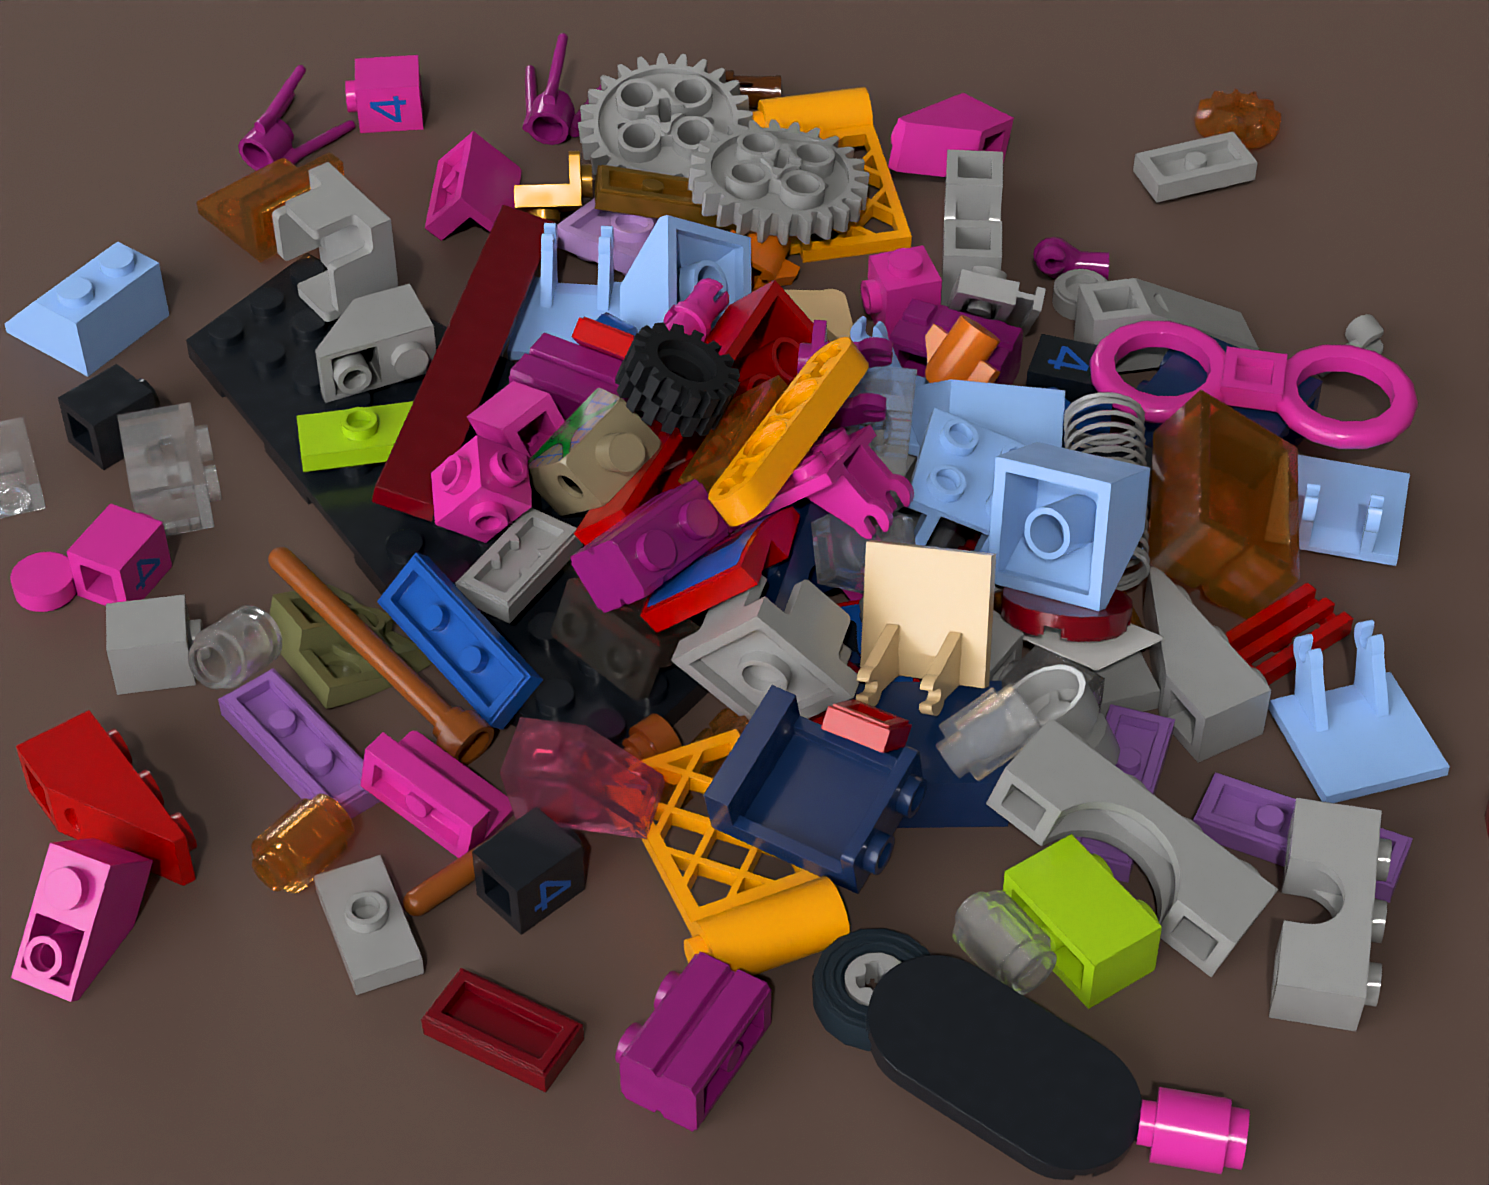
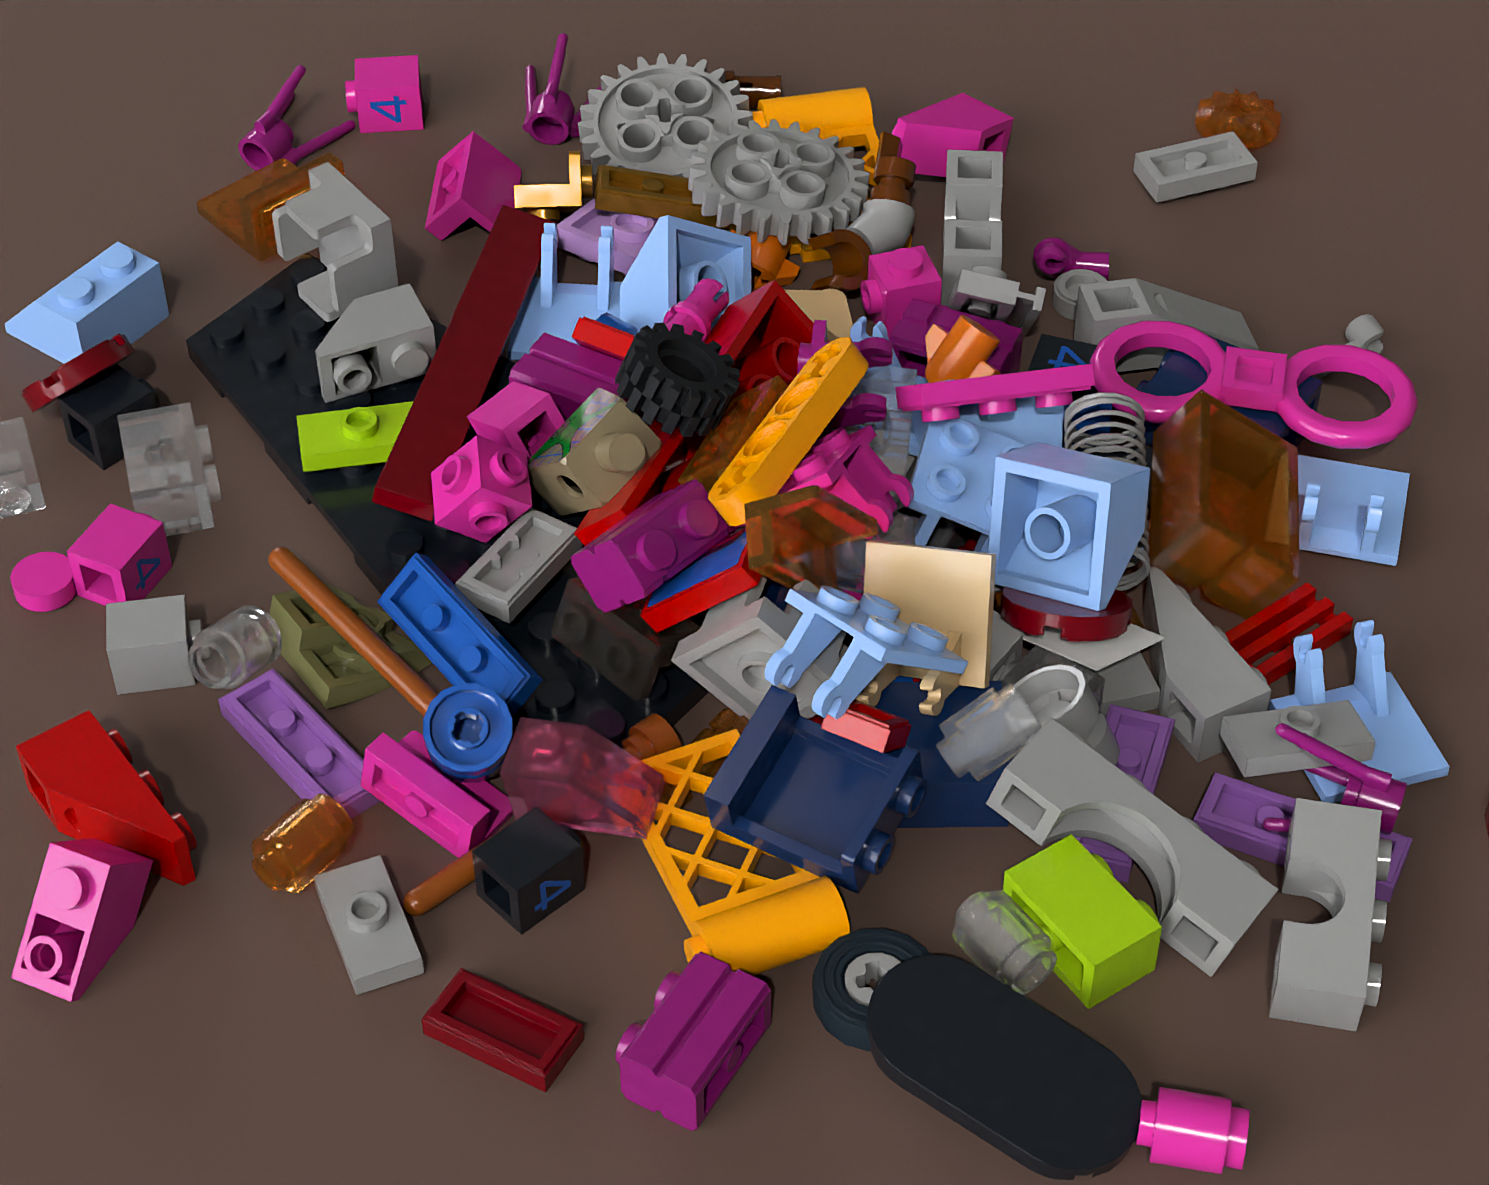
(77, 371): none -> dark red tile
(467, 732): none -> blue wheel
(796, 534): none -> clear orange panel
(876, 641): none -> light blue plate
(880, 227): none -> reddish brown piece
(995, 392): none -> dark pink tile
(1262, 752): none -> light grey plate
(1363, 784): none -> magenta plant

